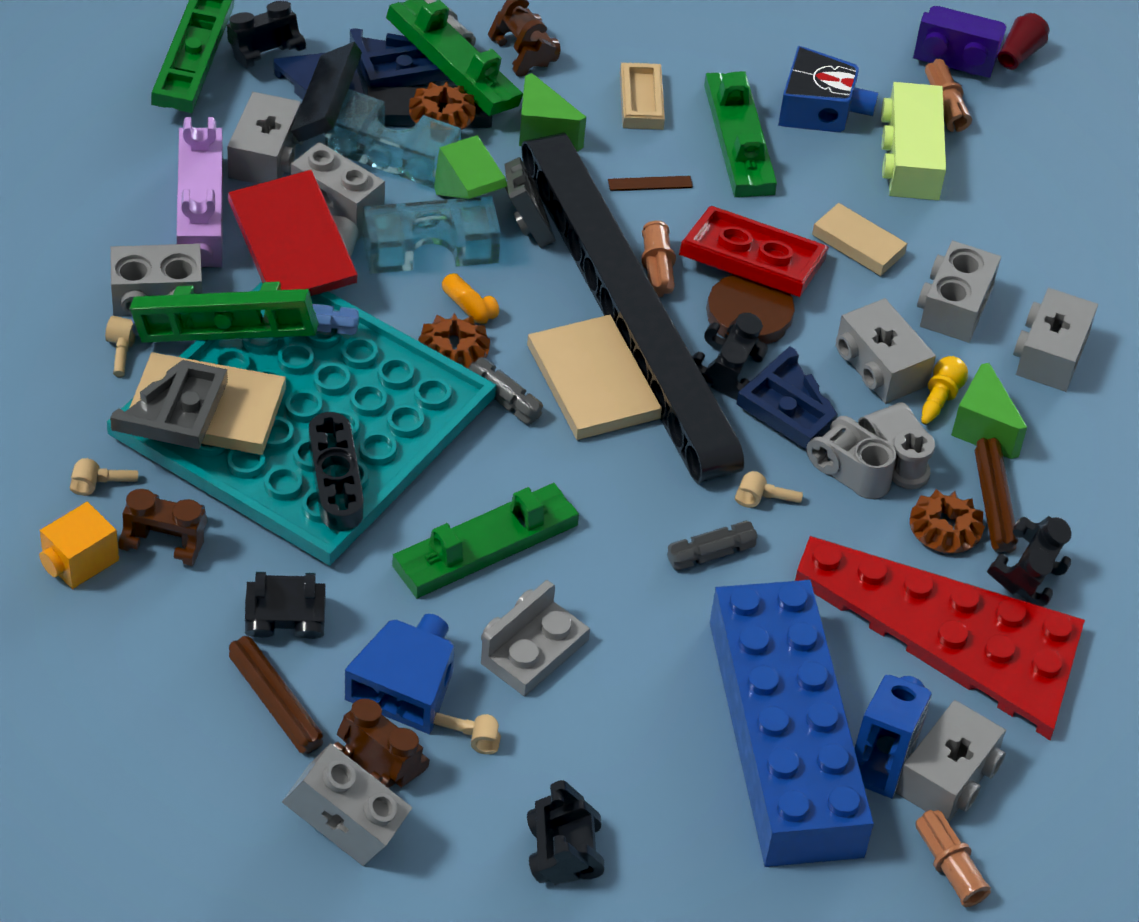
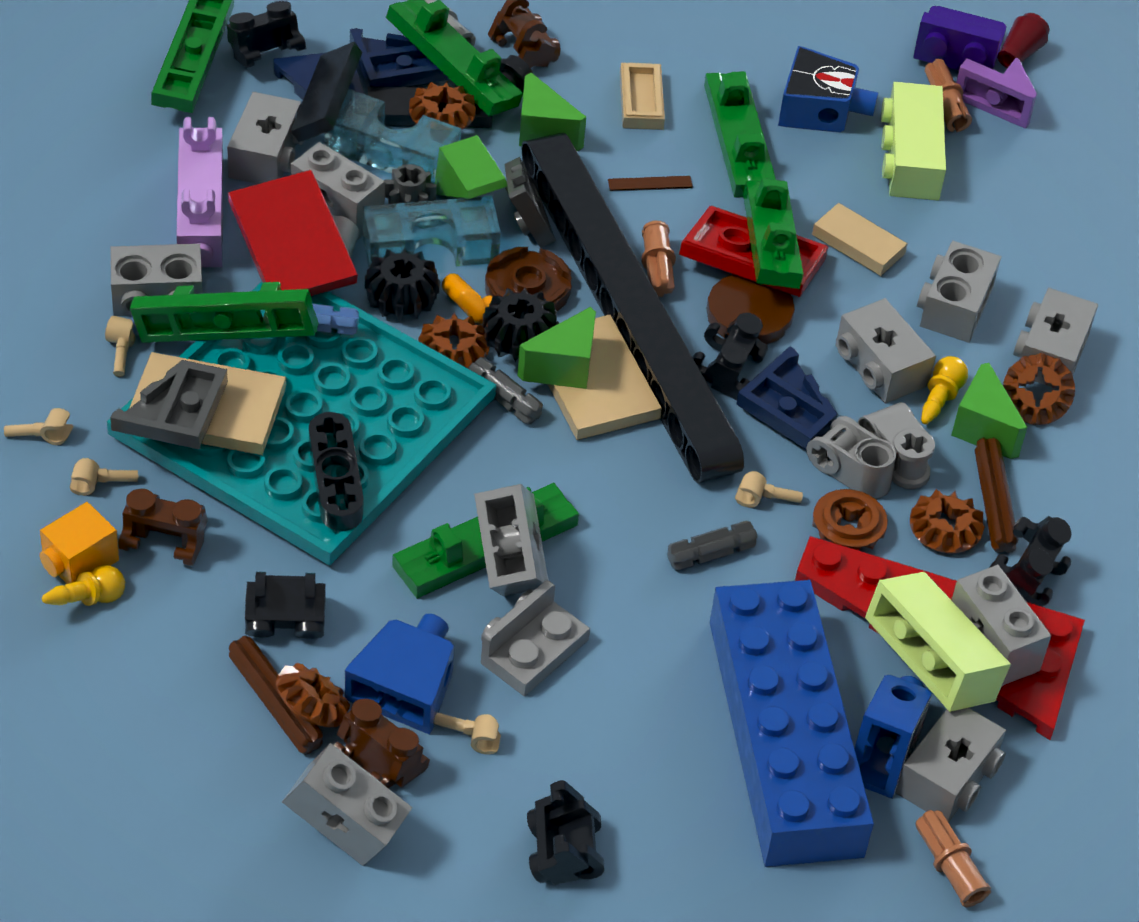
(53, 430): none -> tan hand
(100, 585): none -> yellow bar
(312, 695): none -> dark orange gear
(402, 284): none -> black gear
(409, 185): none -> dark grey gear
(511, 539): none -> light grey brick
(515, 70): none -> black plate
(516, 319): none -> black gear
(529, 269): none -> reddish brown tile
(560, 353): none -> bright green slope
(772, 233): none -> green hinge
(851, 506): none -> dark orange gear
(937, 641): none -> yellowish green brick
(1000, 94): none -> medium lavender slope
(1004, 619): none -> light grey brick
(1054, 403): none -> dark orange gear

